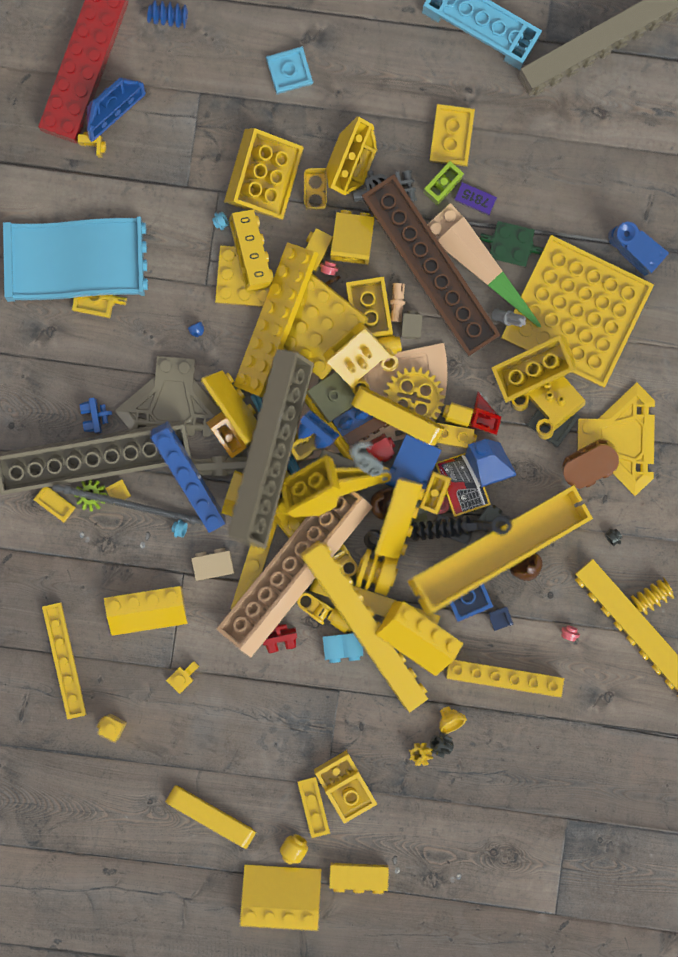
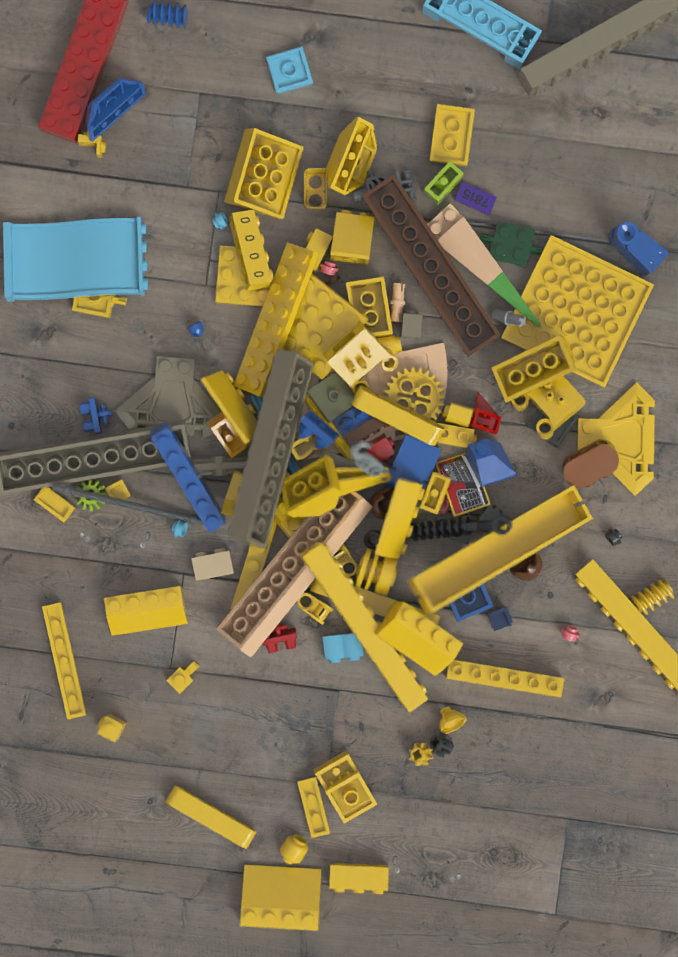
(338, 622): yellow brick -> none

